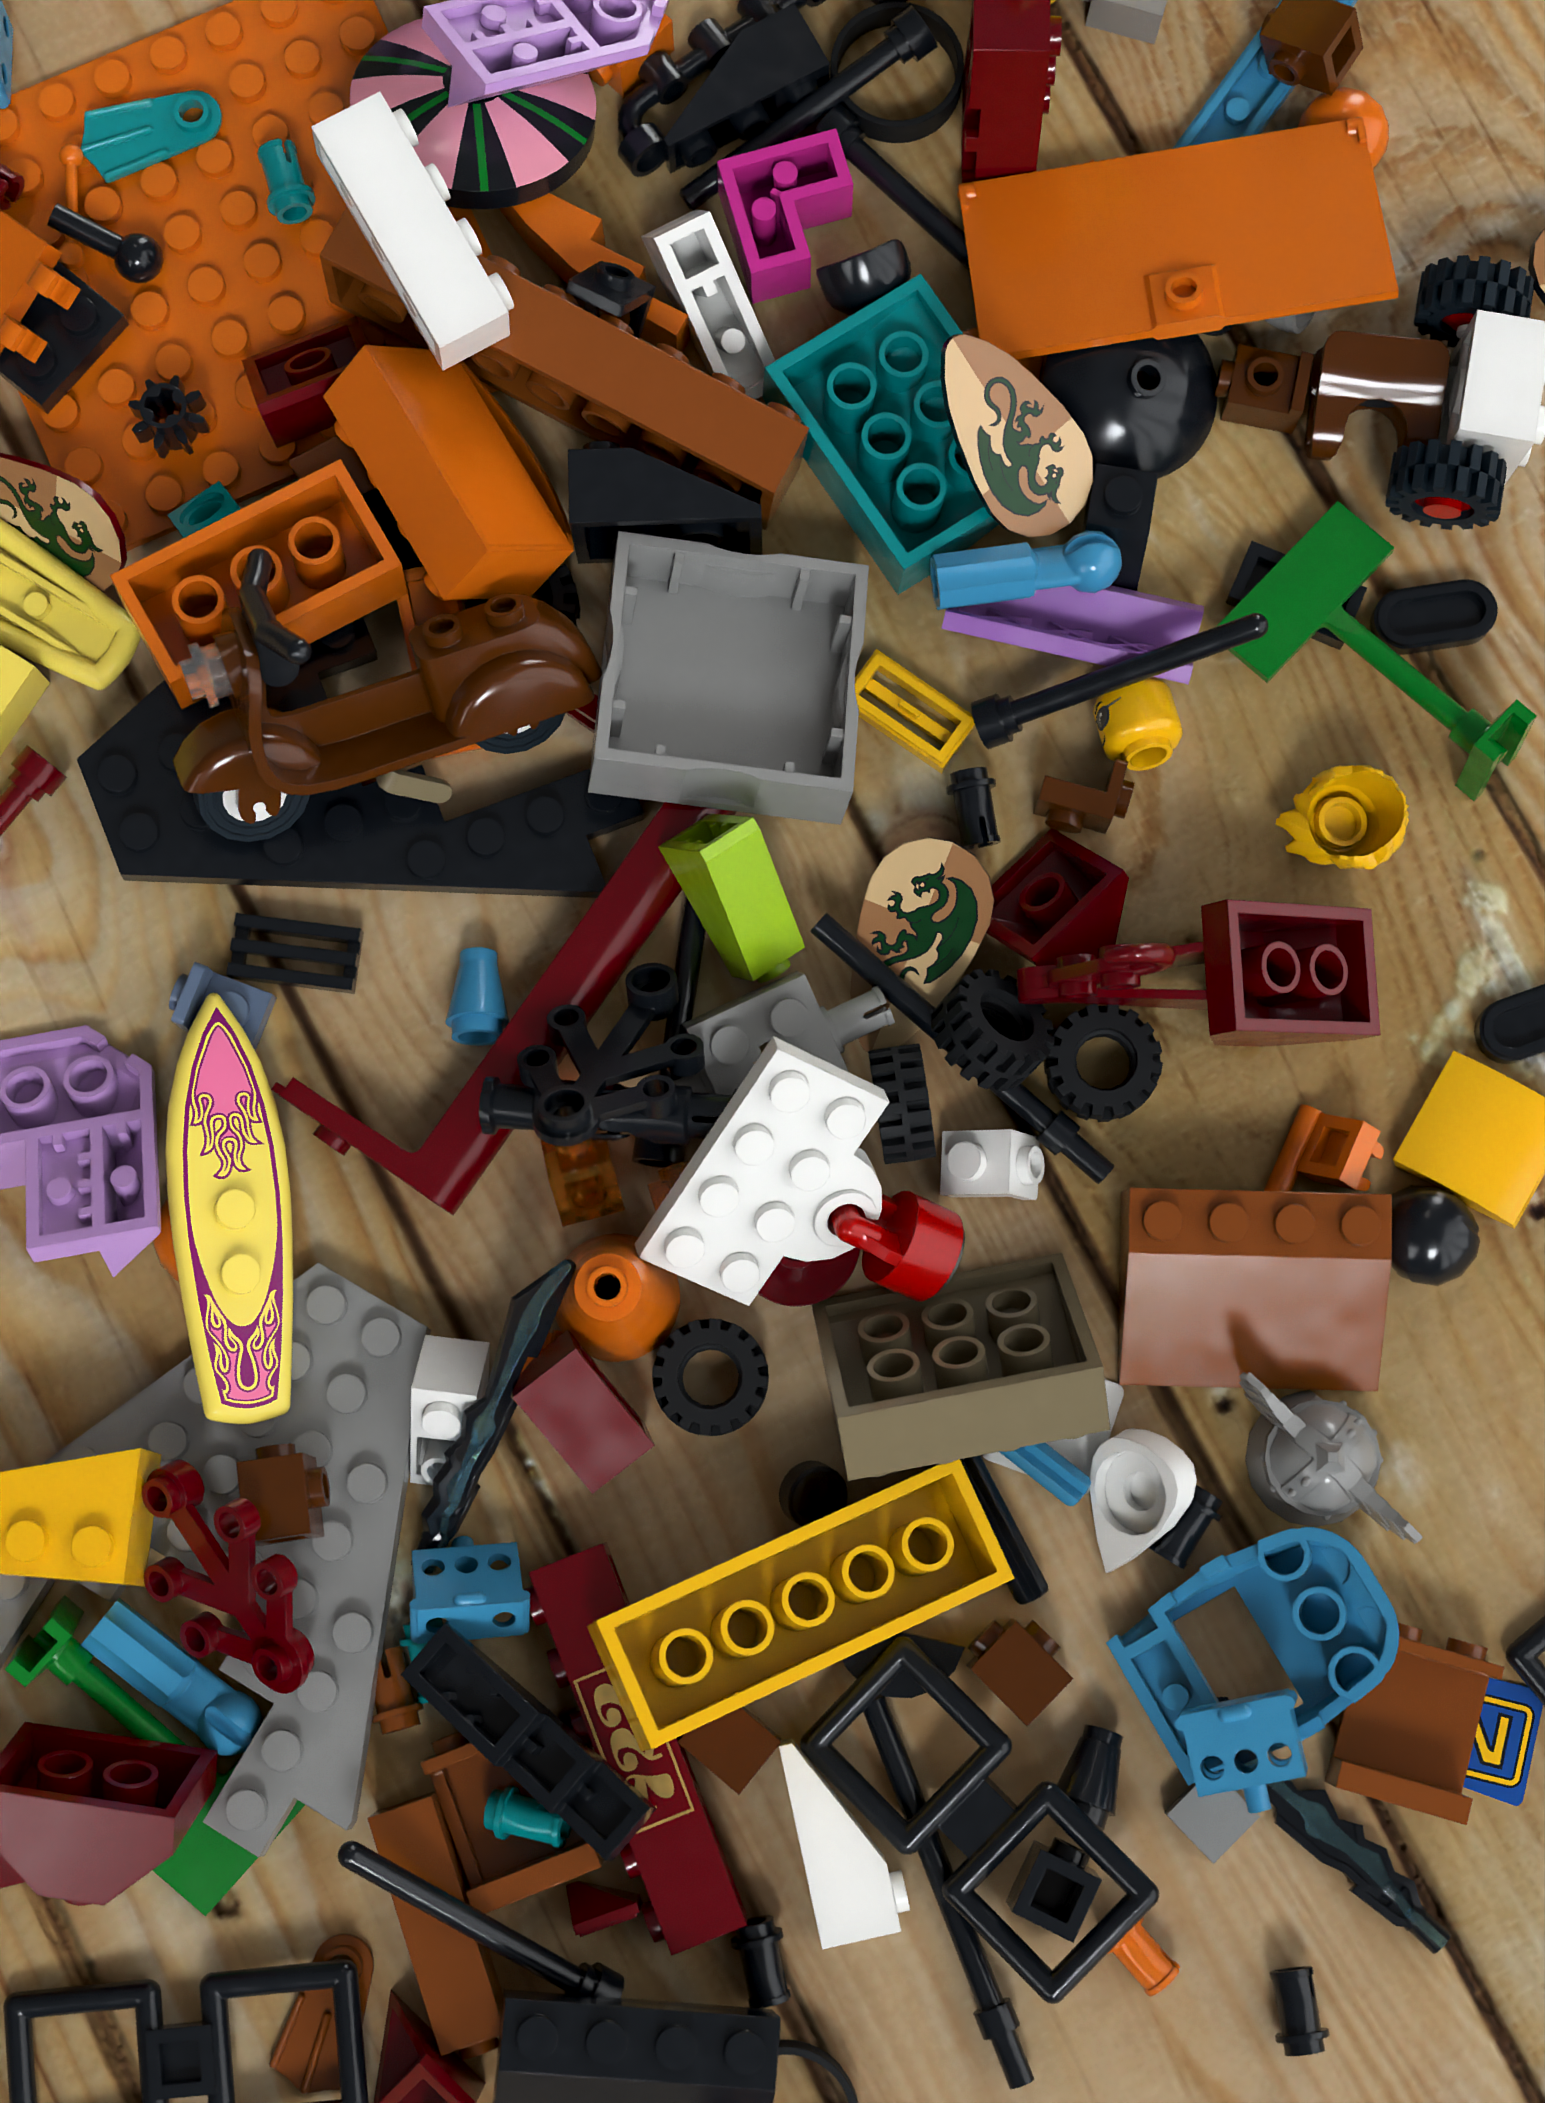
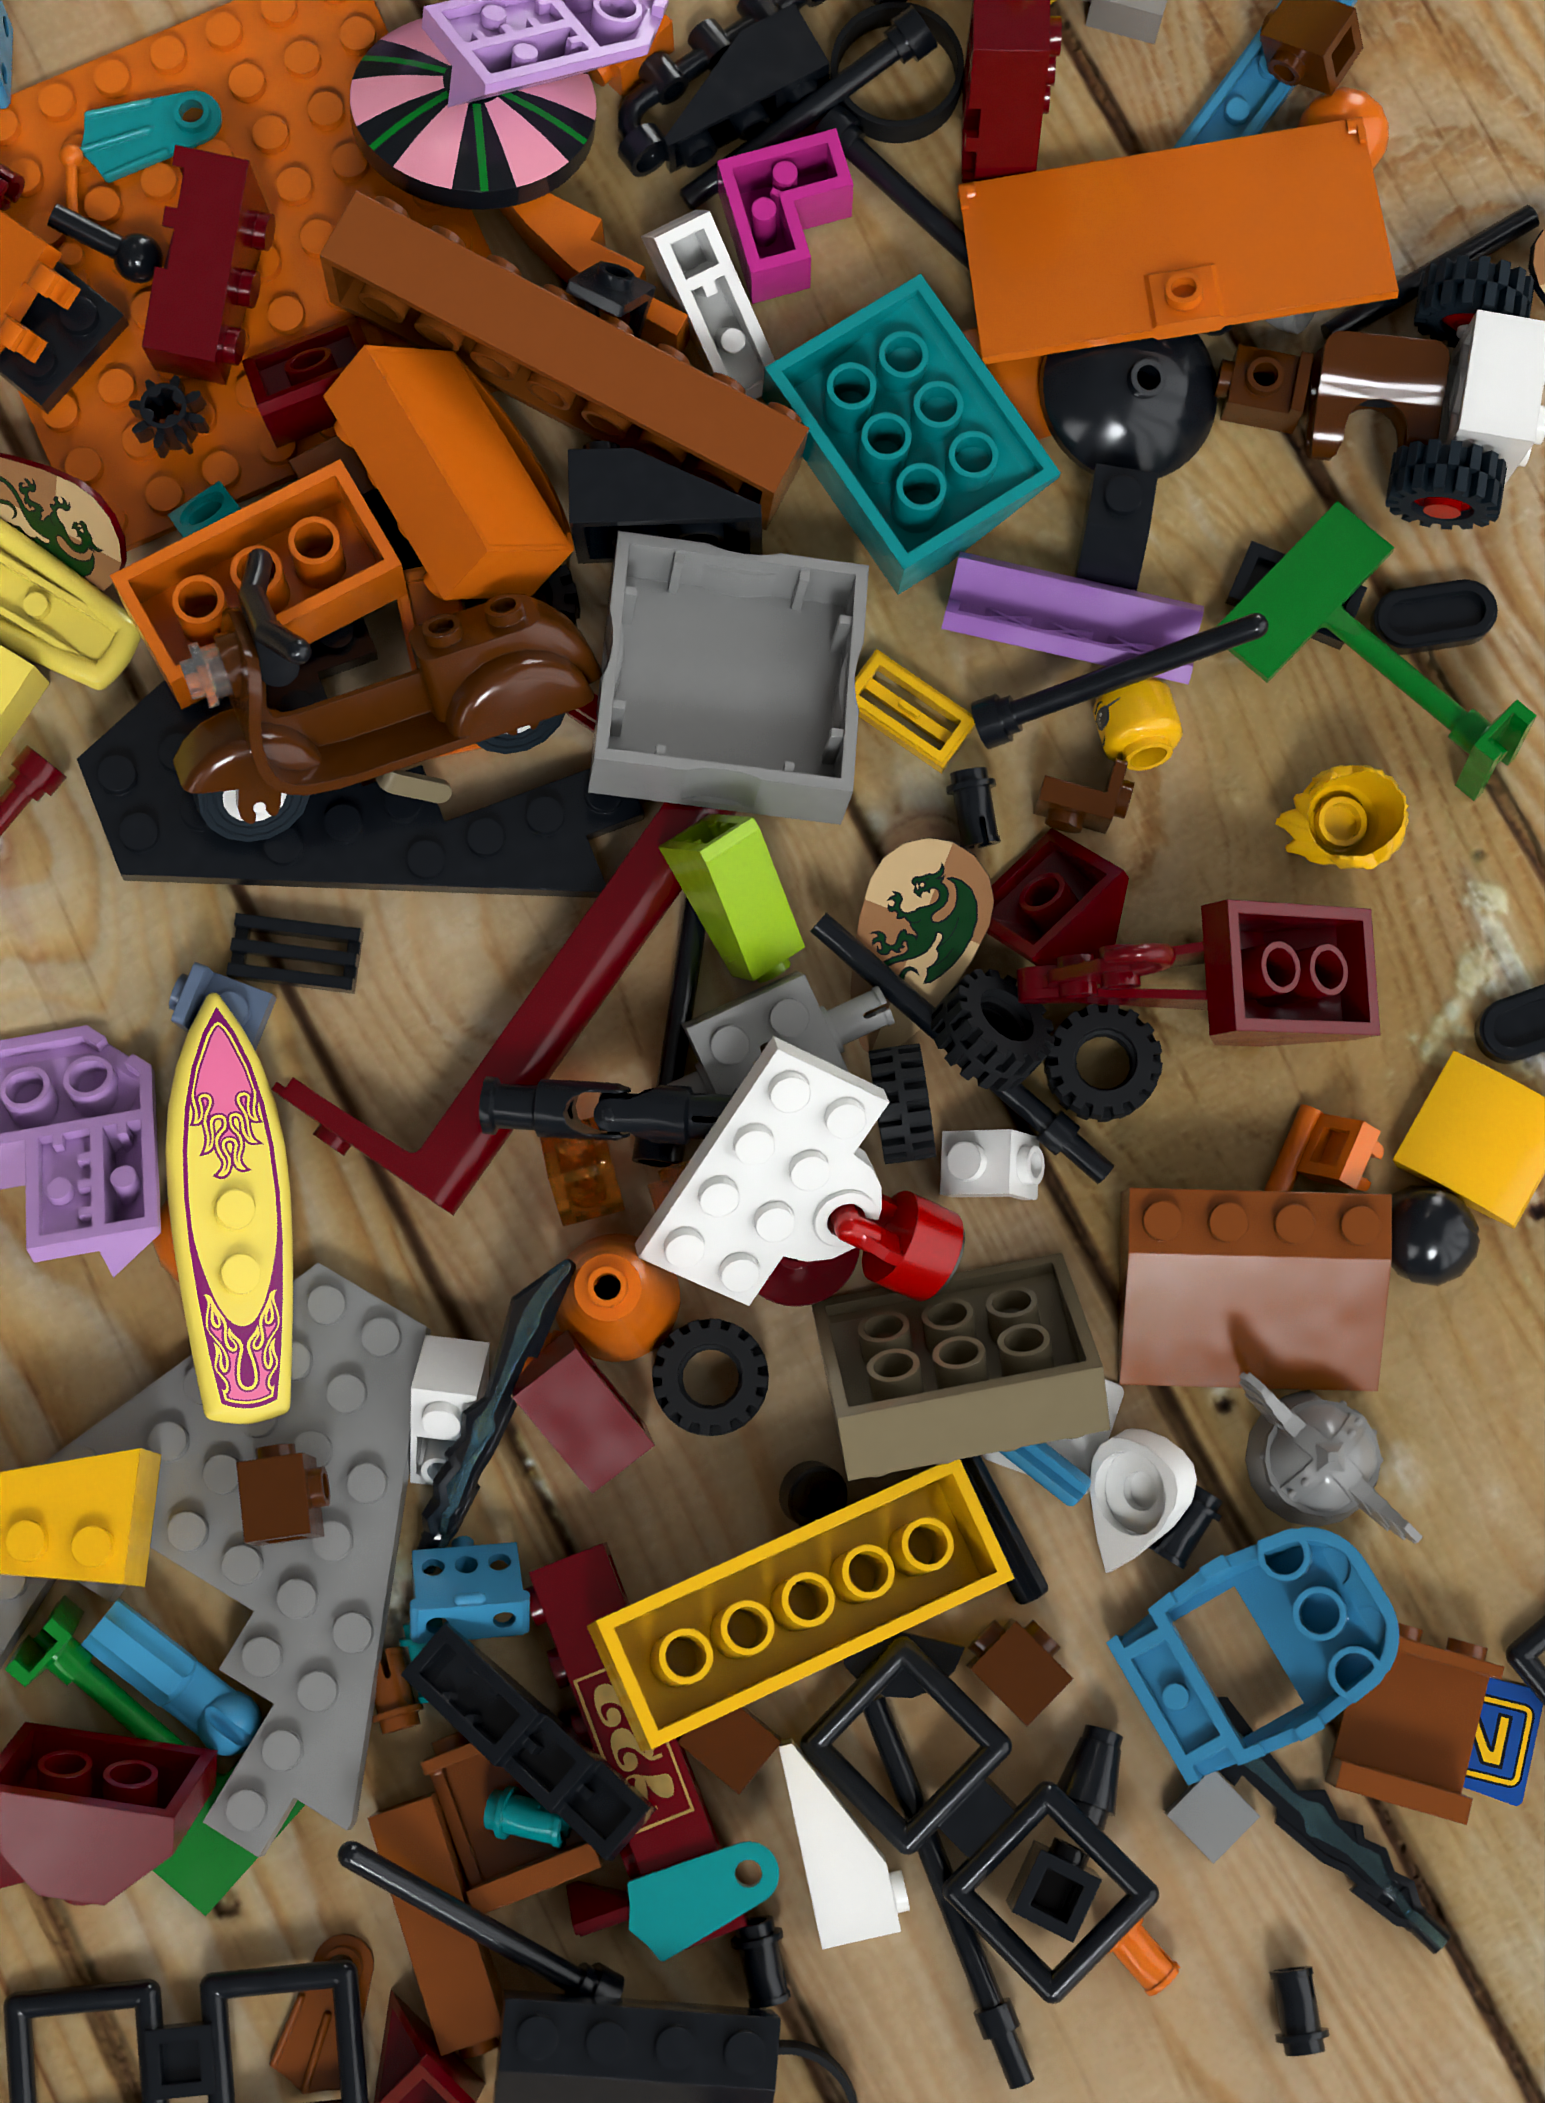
(209, 267): none -> dark red wedge
(276, 1649): dark red plant -> none
(289, 196): teal pin -> none
(412, 229): white brick -> none
(477, 1001): dark azure cone -> none
(574, 1112): black plant -> none
(697, 1897): none -> teal piece
(865, 276): black hair -> none
(1014, 439): shield -> none
(1016, 570): dark azure piece -> none
(1242, 1724): dark azure piece -> none
(1481, 244): none -> black bar

